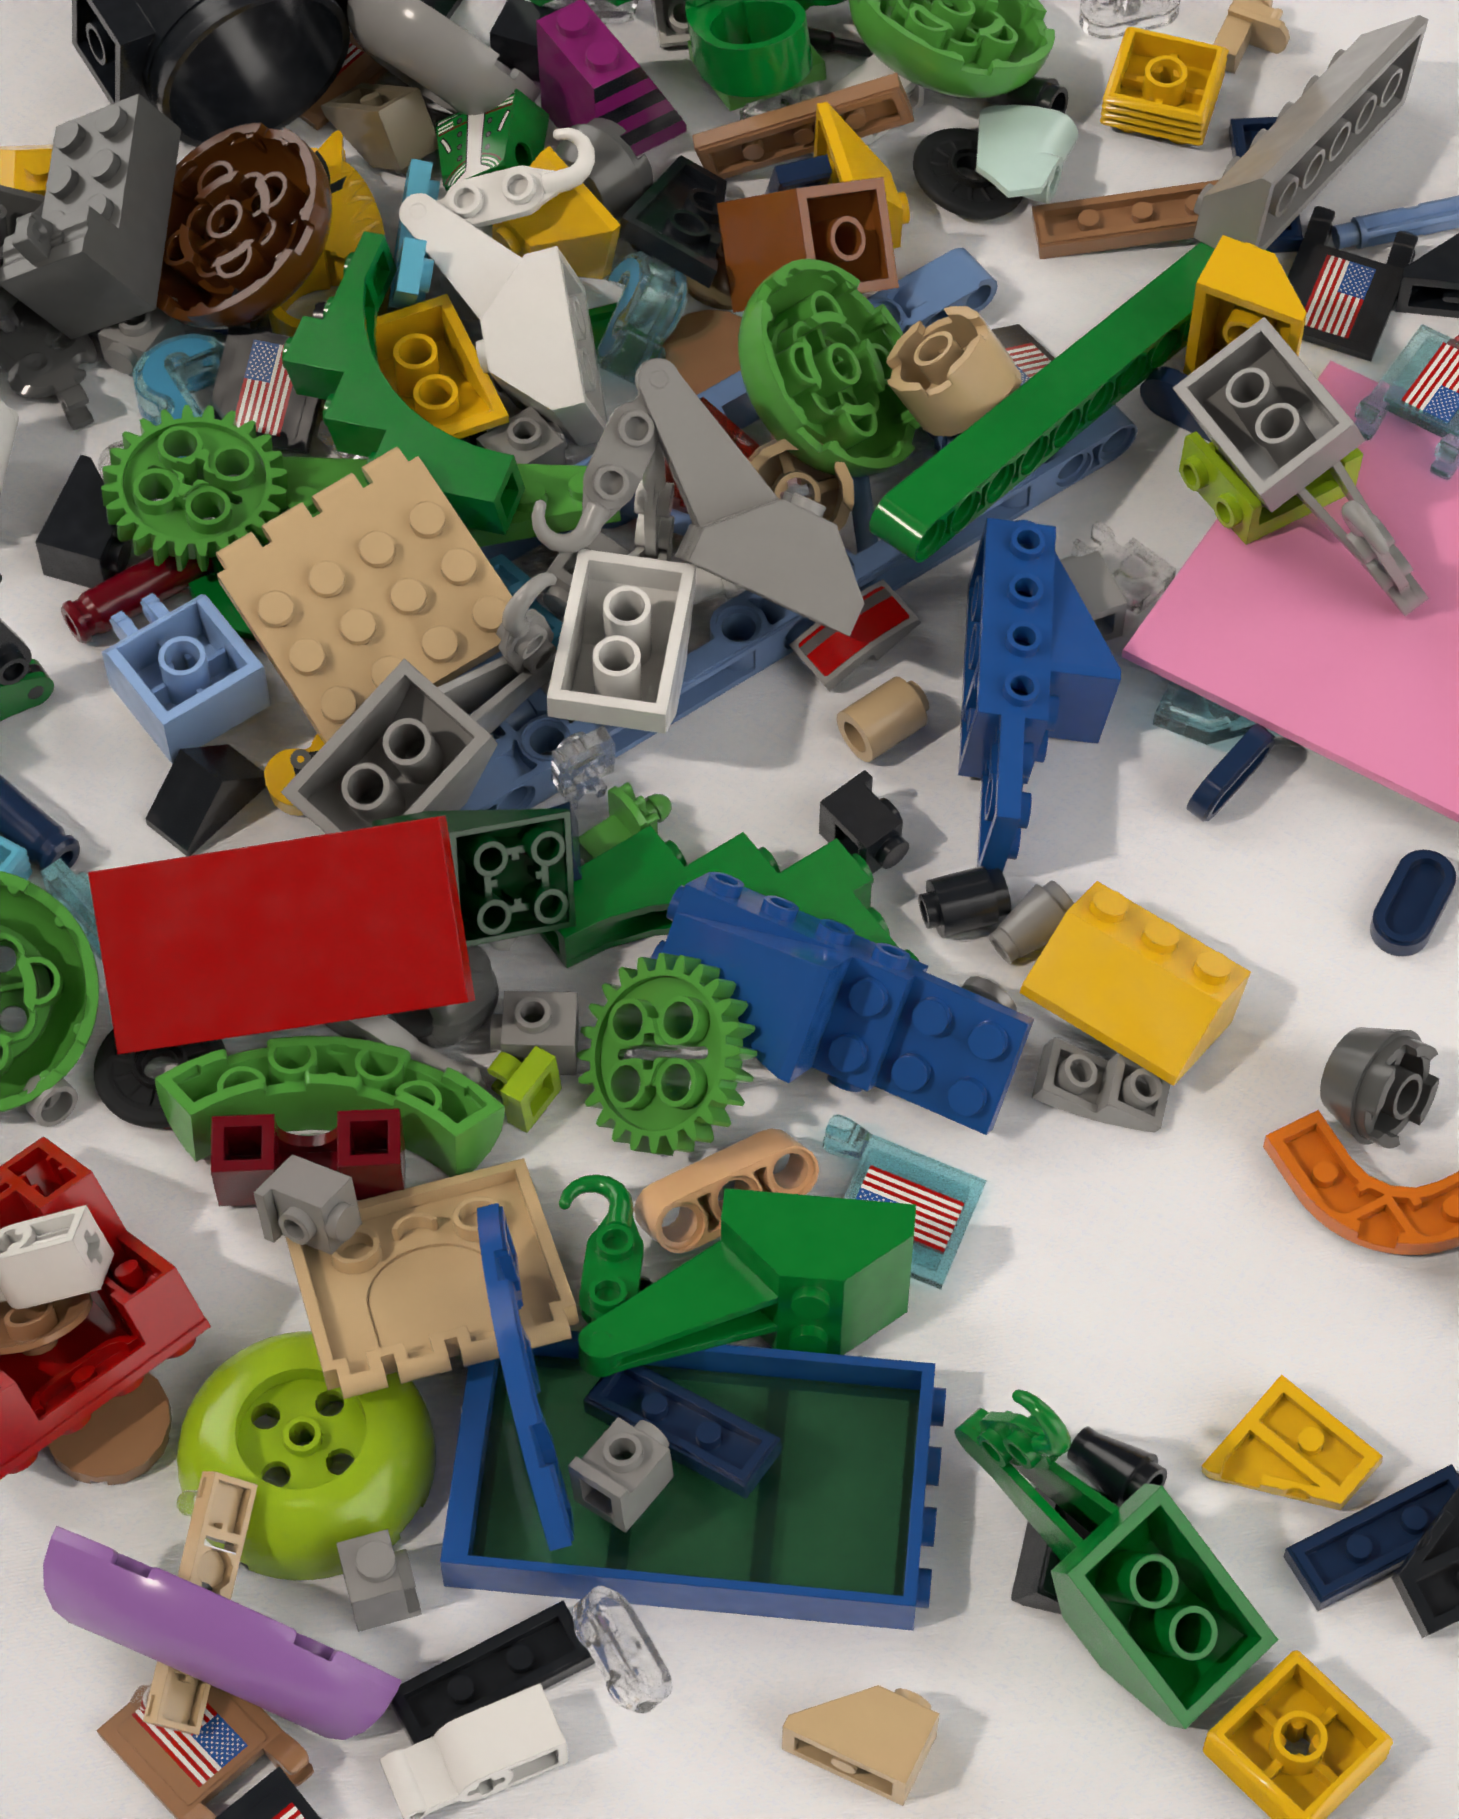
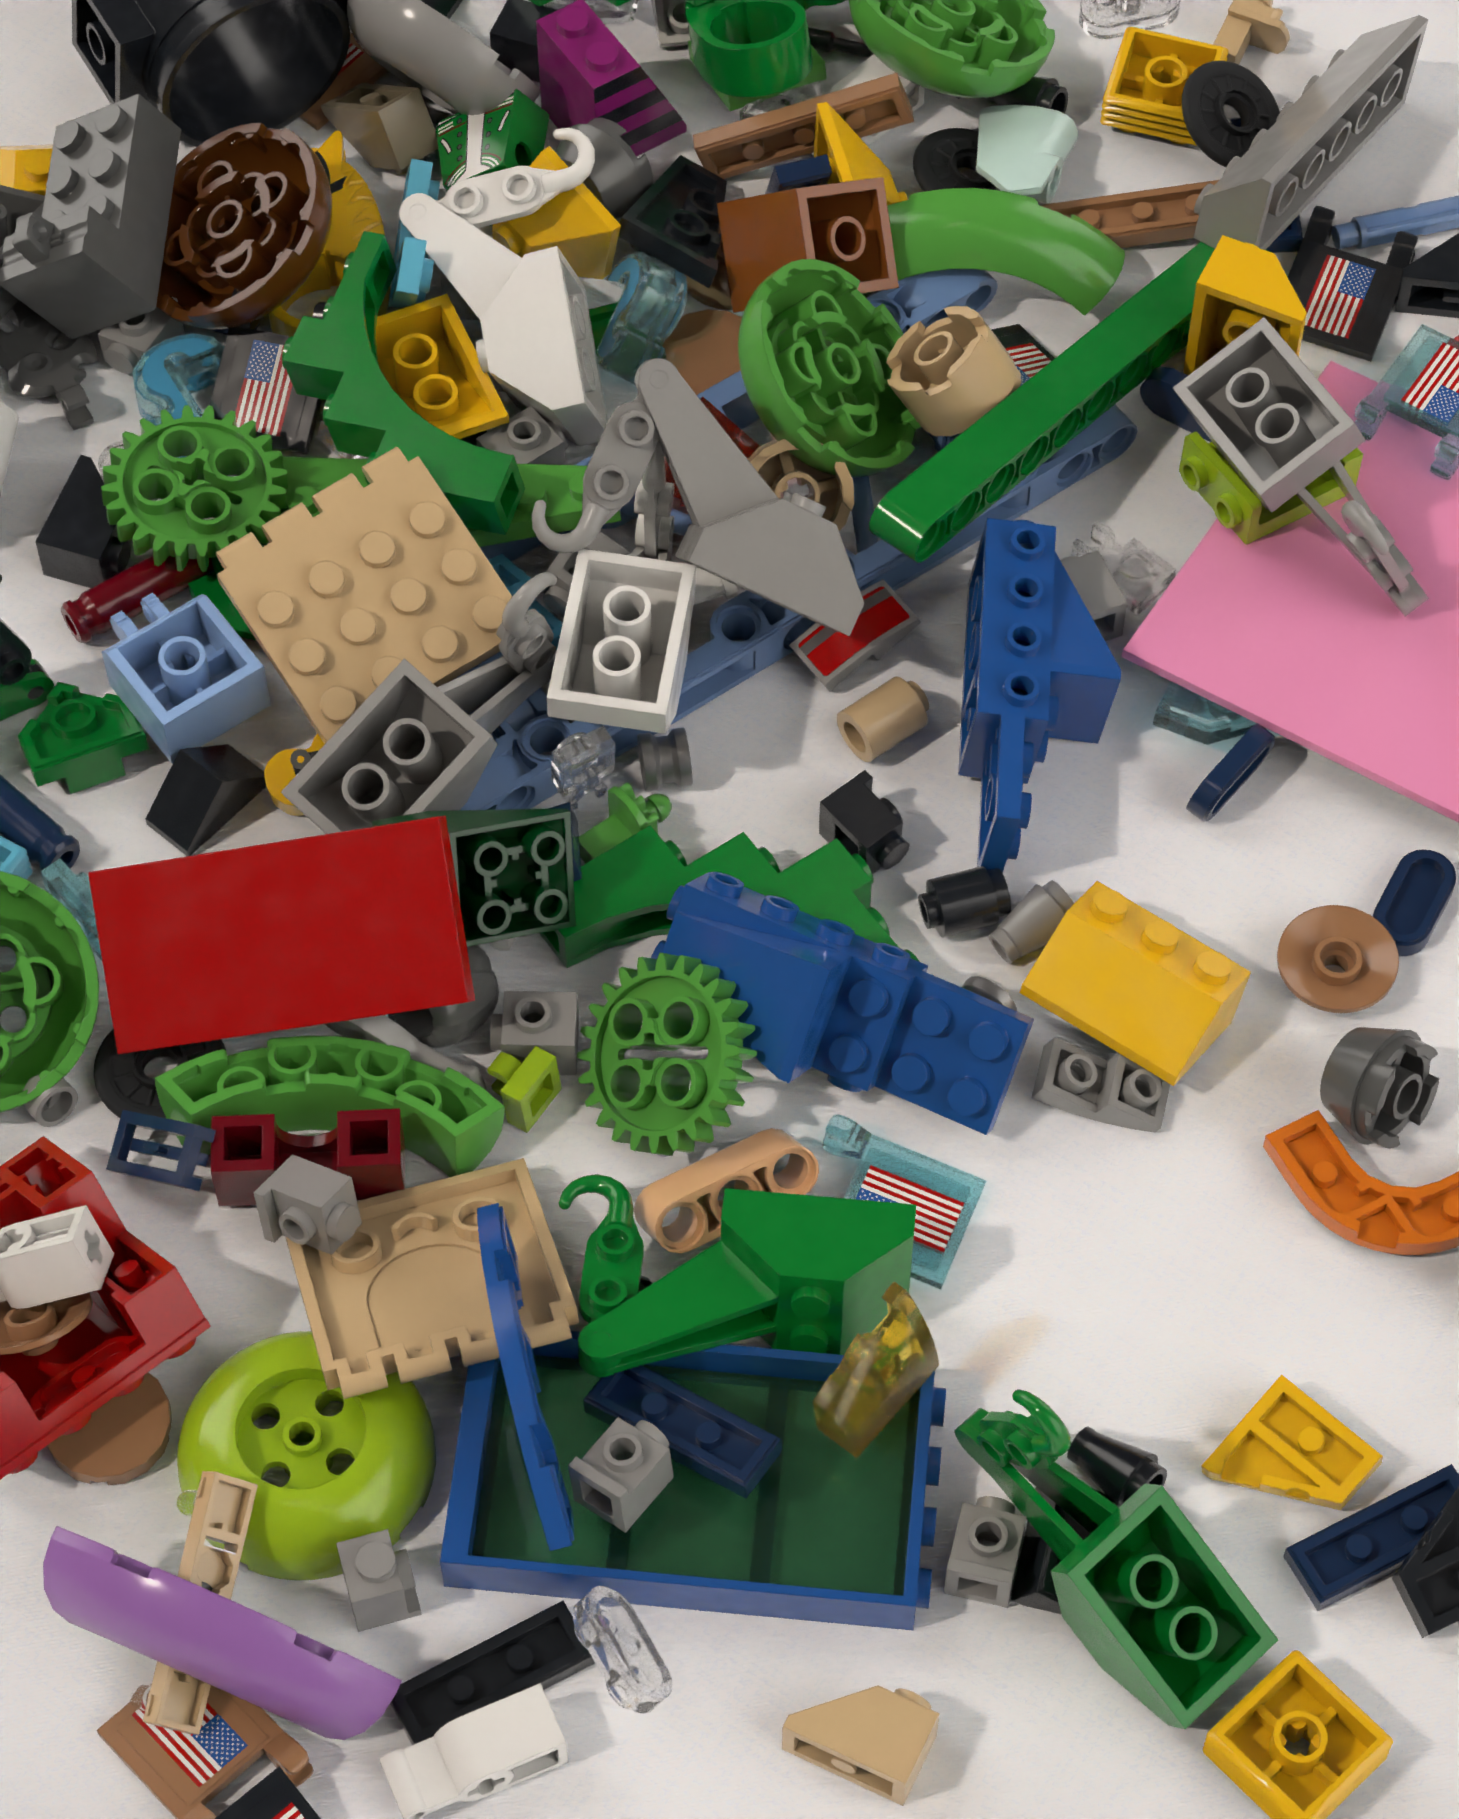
(80, 739): none -> green plate
(188, 1155): none -> dark blue tile
(664, 759): none -> flat silver wheel
(877, 1375): none -> clear yellow slope
(981, 1570): none -> light grey brick
(1004, 236): none -> bright green brick
(1203, 111): none -> black wheel
(1339, 938): none -> medium nougat dish

